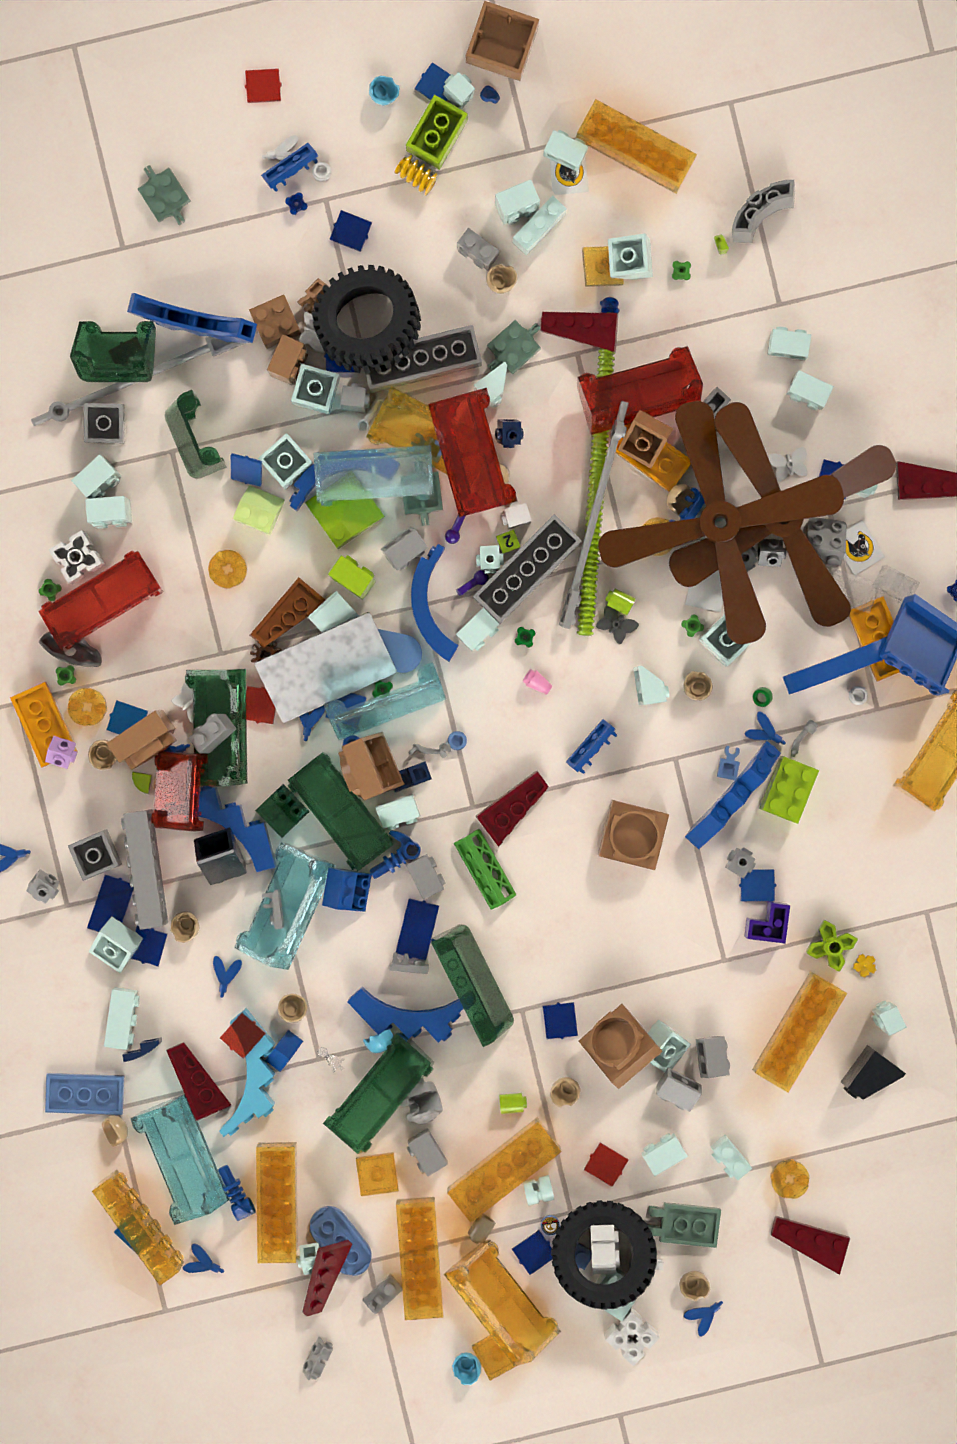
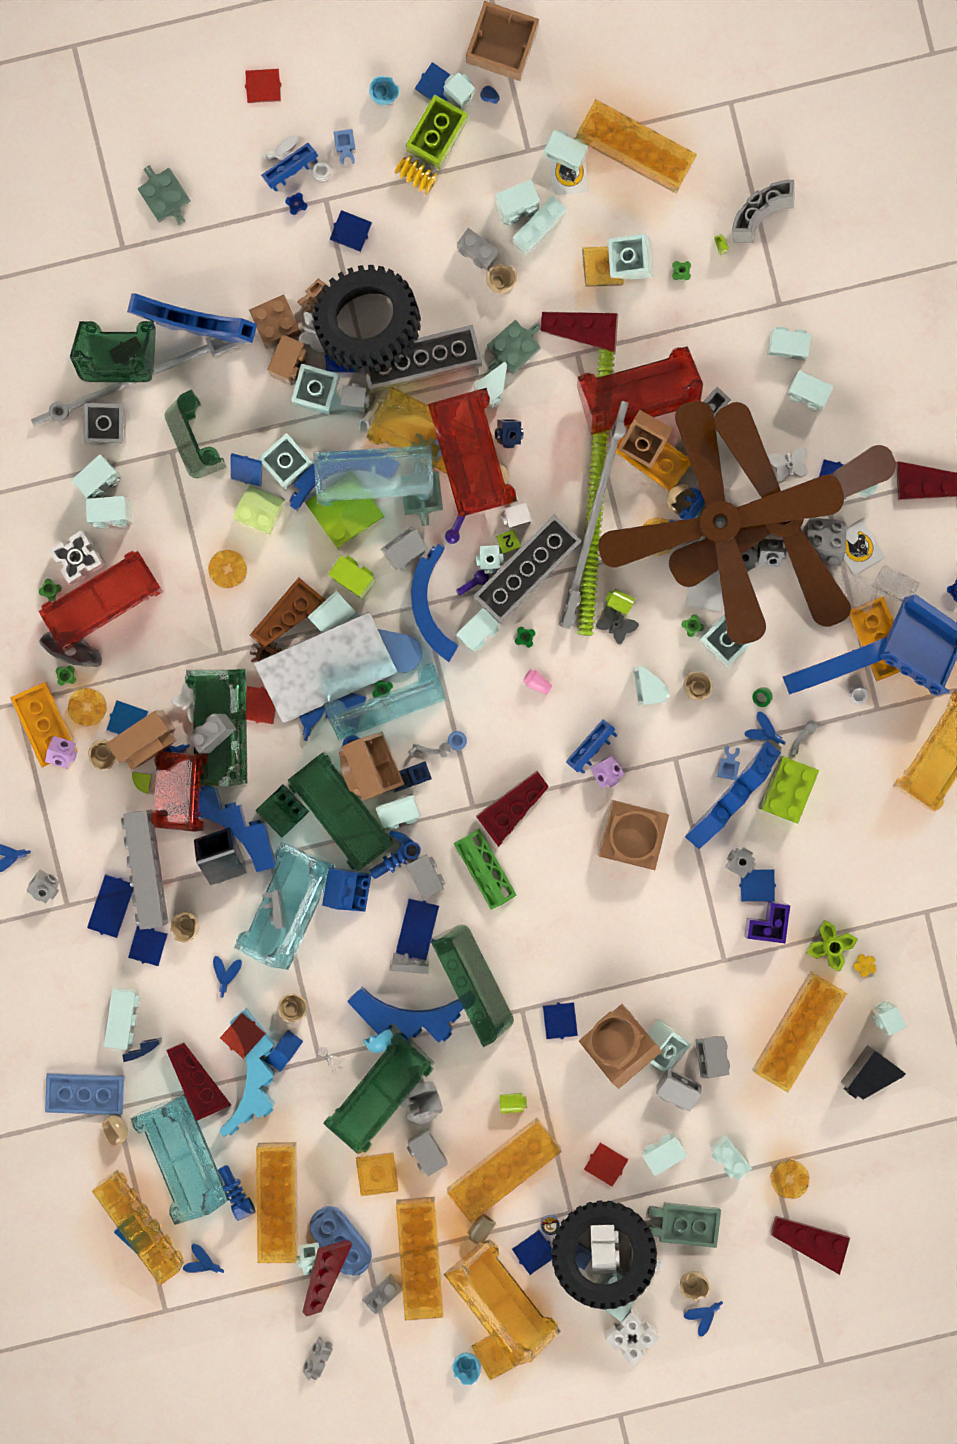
(94, 855): light grey brick -> none
(115, 944): light aqua slope -> none
(345, 143): none -> medium blue plate
(534, 1196): light aqua wheel -> none
(565, 1092): tan hair -> none
(607, 772): none -> lavender brick
(609, 305): clear blue plate -> none

